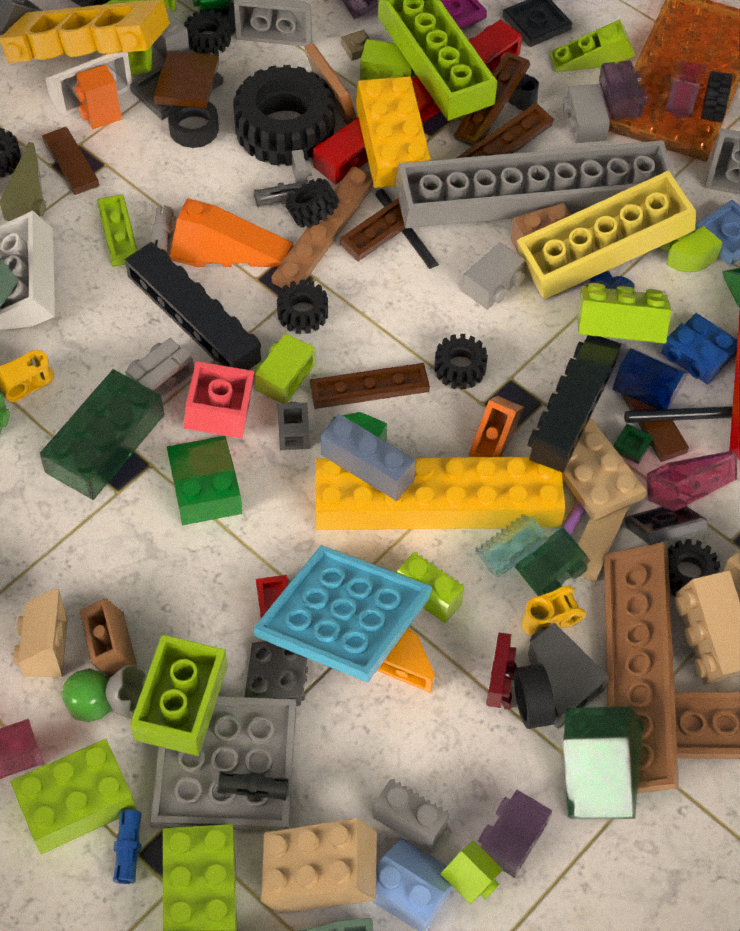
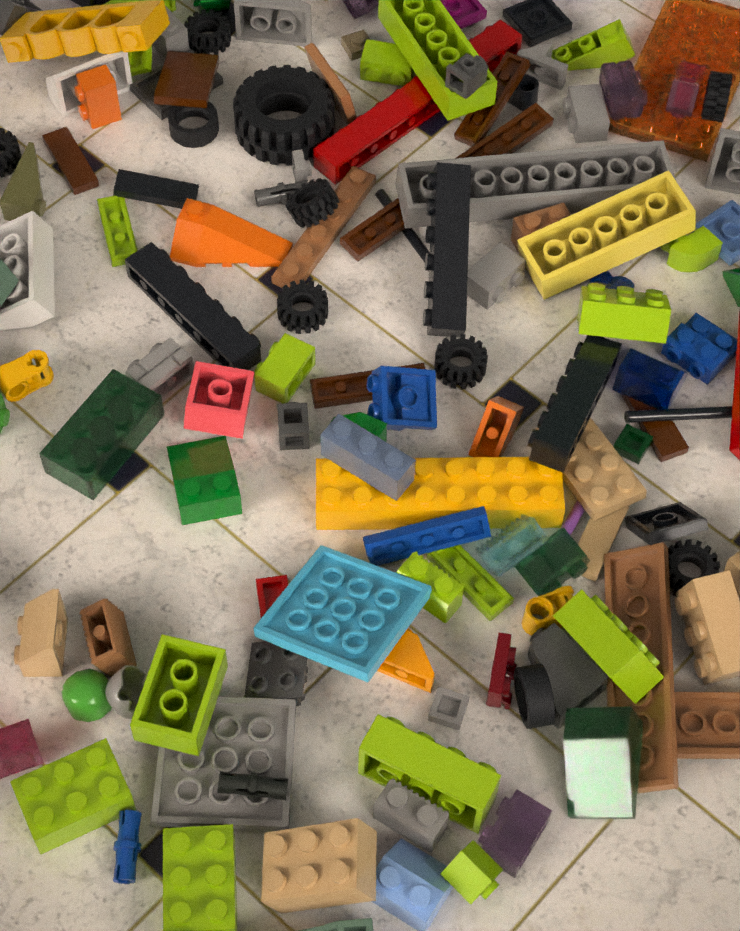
(154, 189): none -> black tile
(161, 229): light grey pin -> none
(390, 127): yellow brick -> none
(403, 397): none -> blue plate
(427, 536): none -> blue plate
(430, 770): none -> lime brick
(448, 250): none -> black brick
(448, 708): none -> light grey plate
(470, 70): none -> dark grey brick
(479, 585): none -> lime tile
(544, 67): none -> light grey slope
(610, 644): none -> lime brick
(690, 479): clear pink slope -> none

